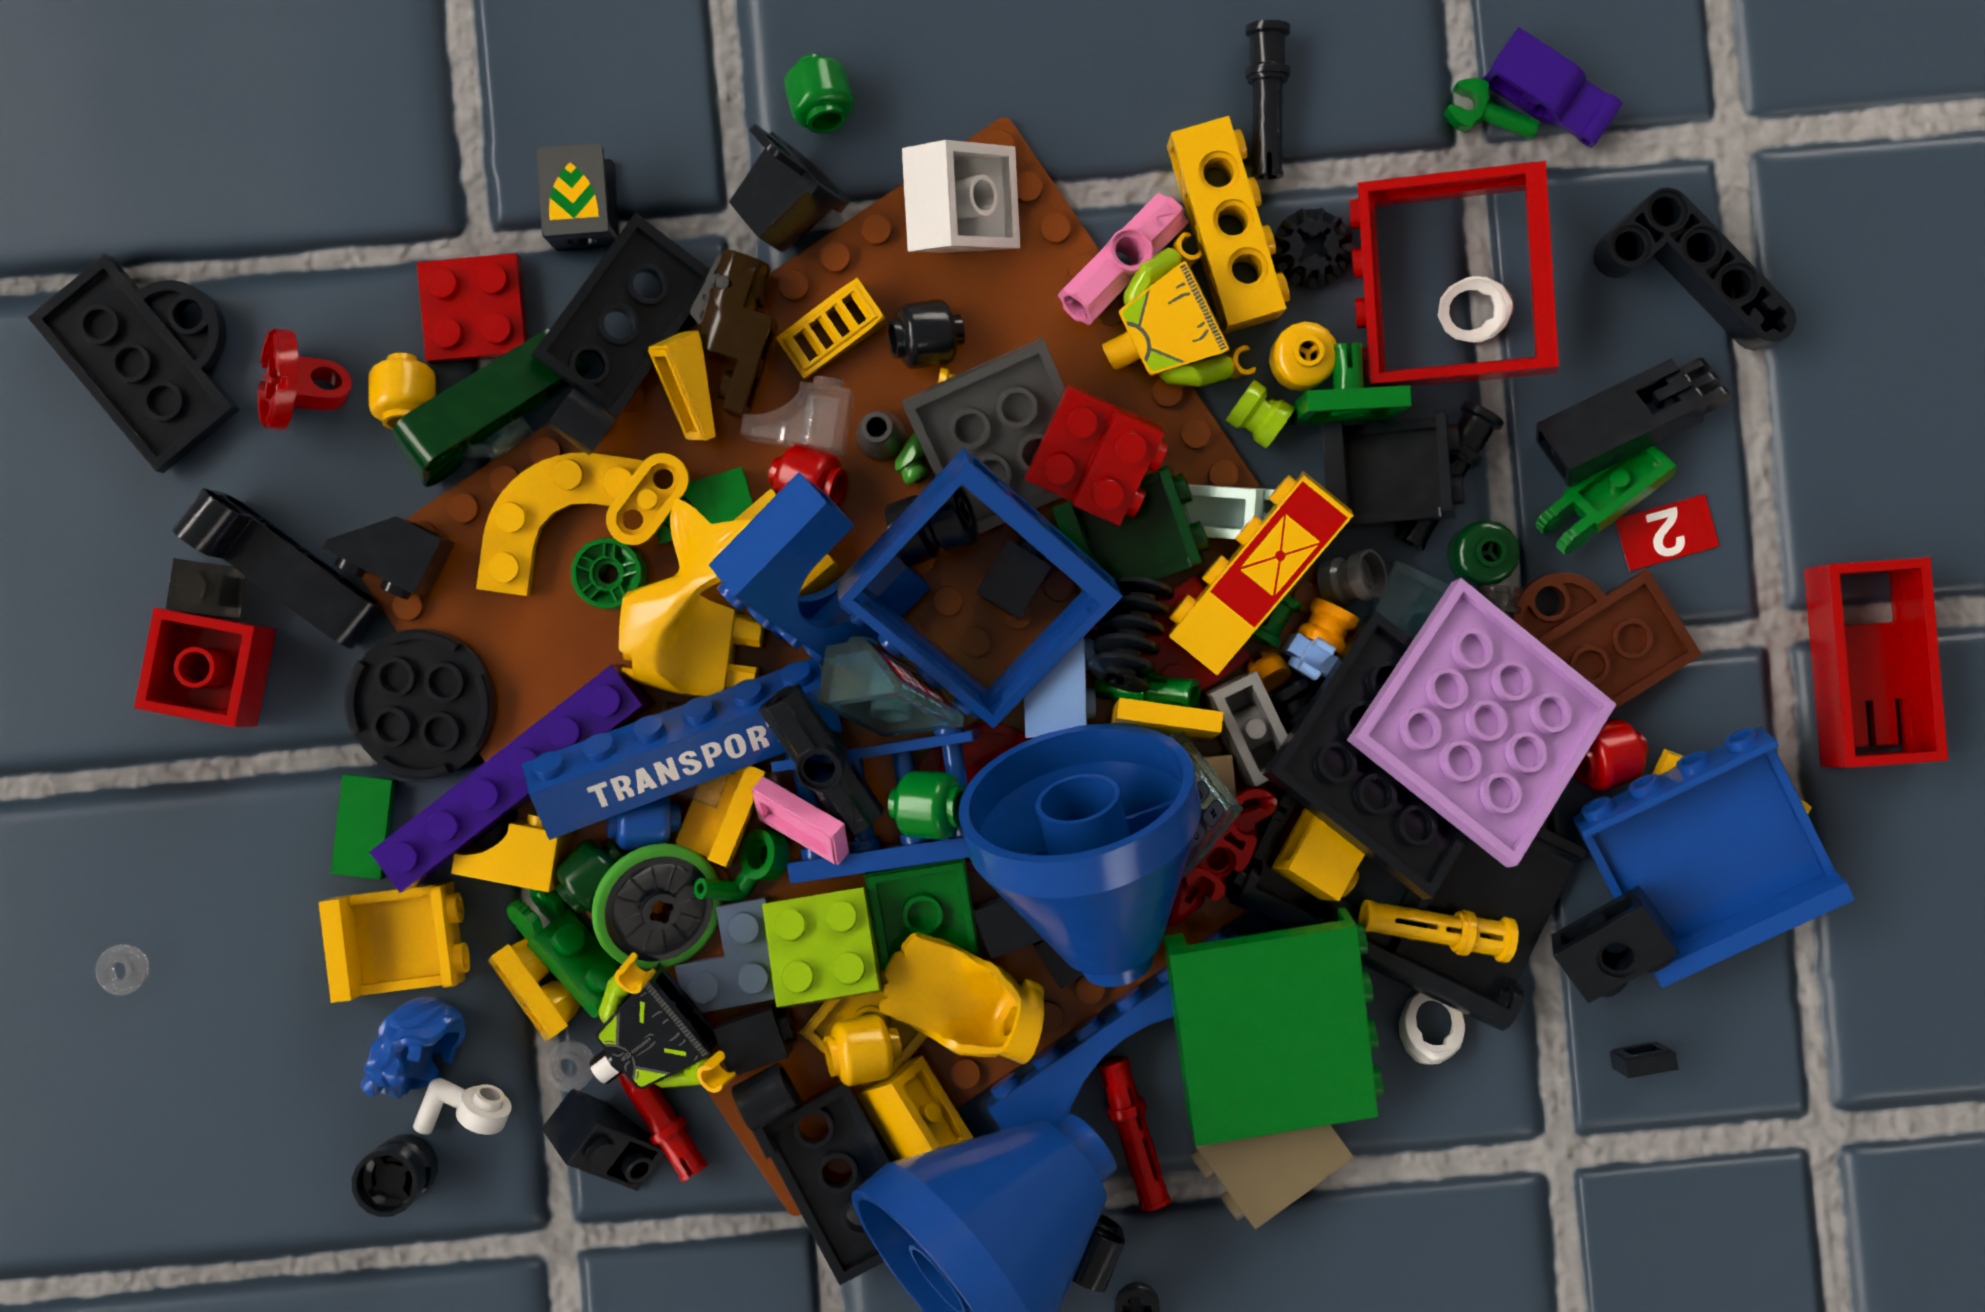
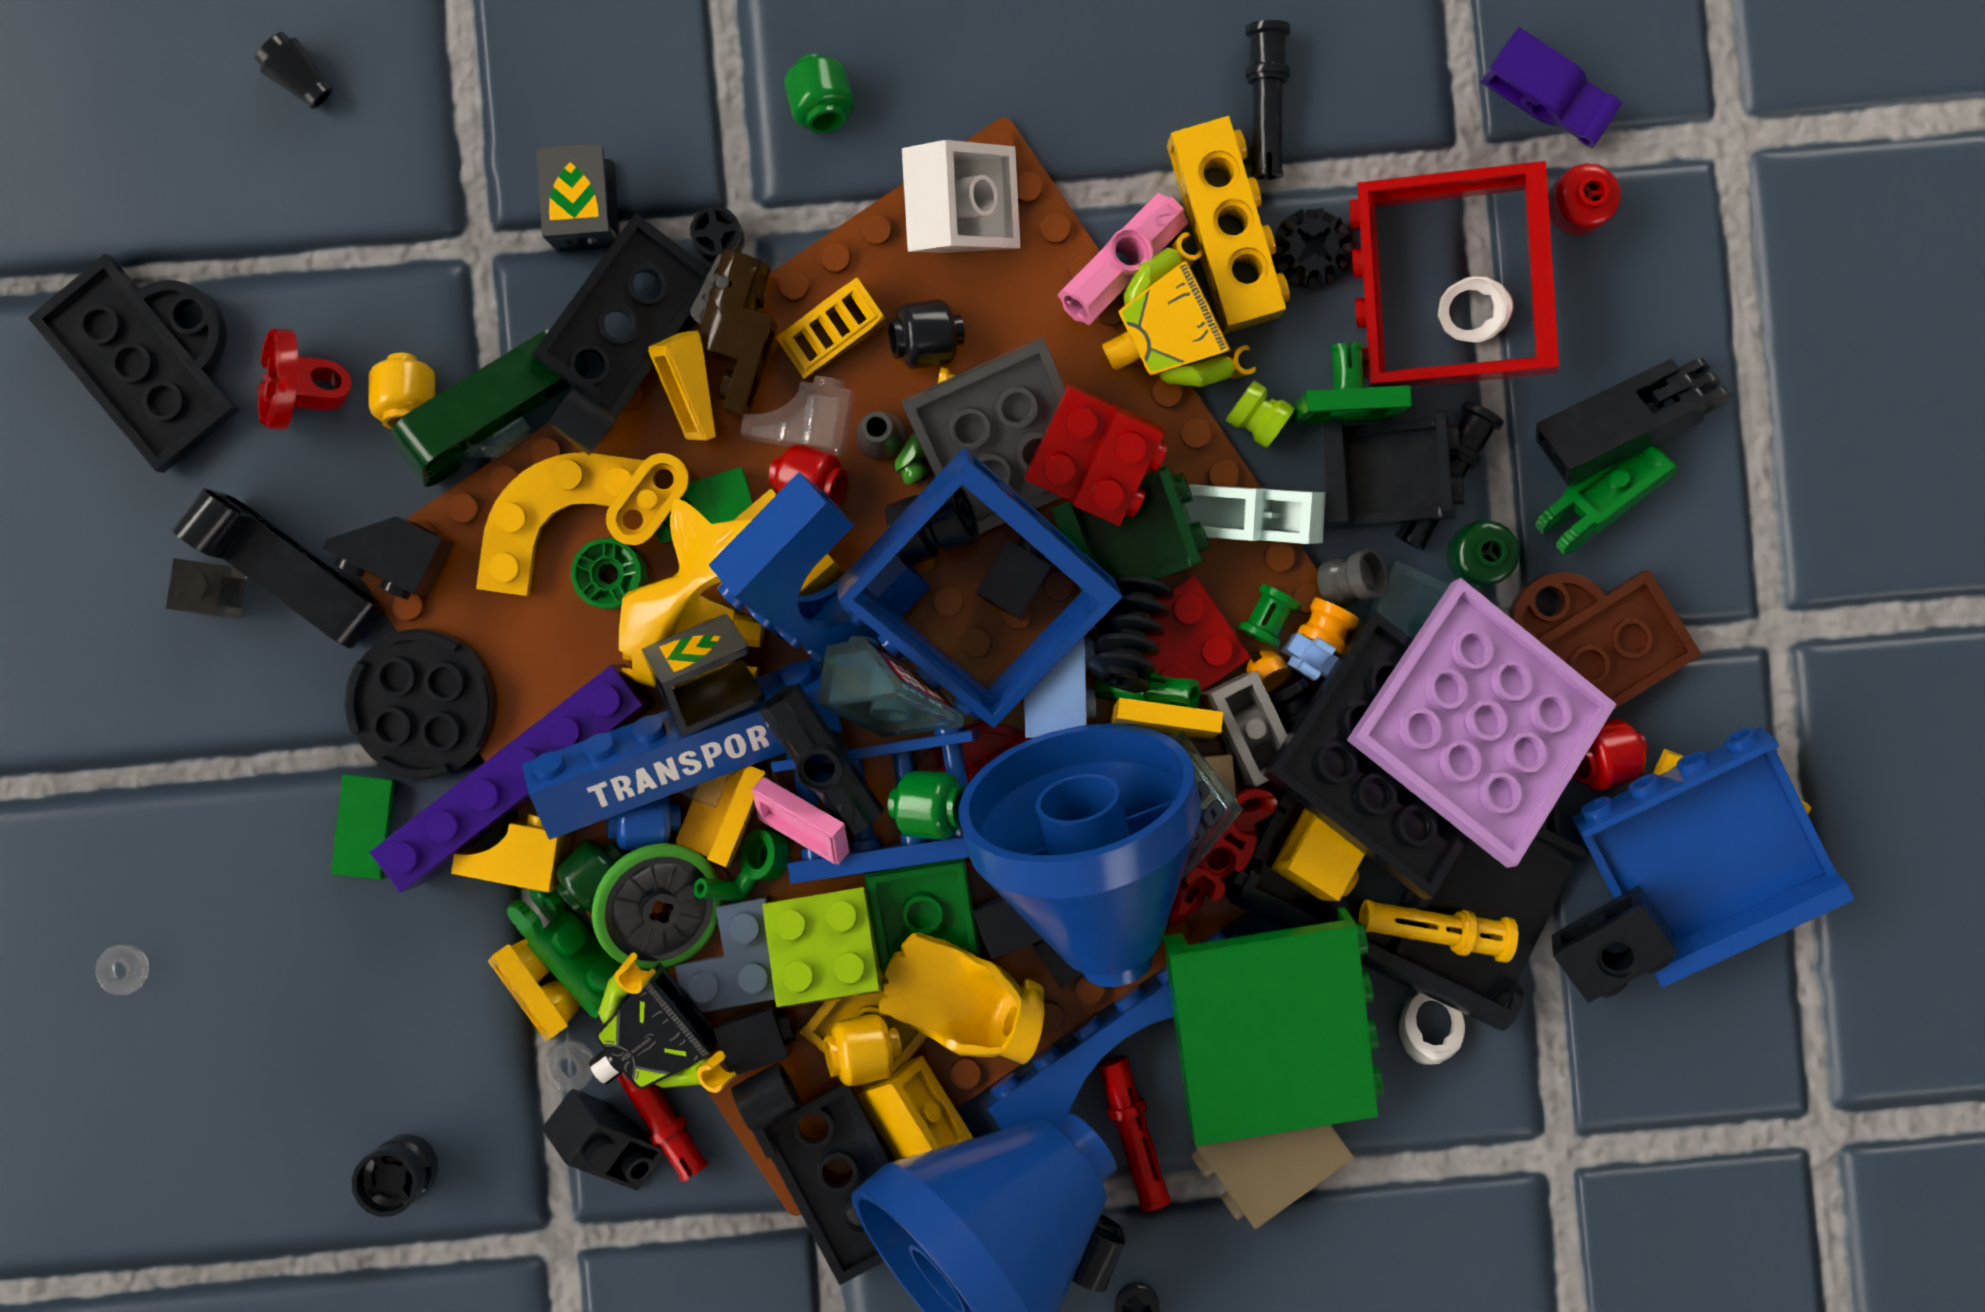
(205, 668): red brick -> none
(290, 67): none -> black cone
(393, 940): yellow panel -> none
(406, 1046): blue hair -> none
(472, 307): red plate -> none
(478, 1108): white plate -> none
(696, 653): none -> piece
(714, 224): none -> black wheel
(784, 193): black container -> none
(1260, 572): yellow brick -> none
(1308, 340): yellow head -> none
(1487, 111): green bar -> none
(1502, 596): clear smoke bush -> none
(1584, 199): none -> red head
(1643, 1059): black tile -> none
(1667, 532): red sticker -> none
(1703, 278): black beam -> none
(1876, 666): red piece -> none

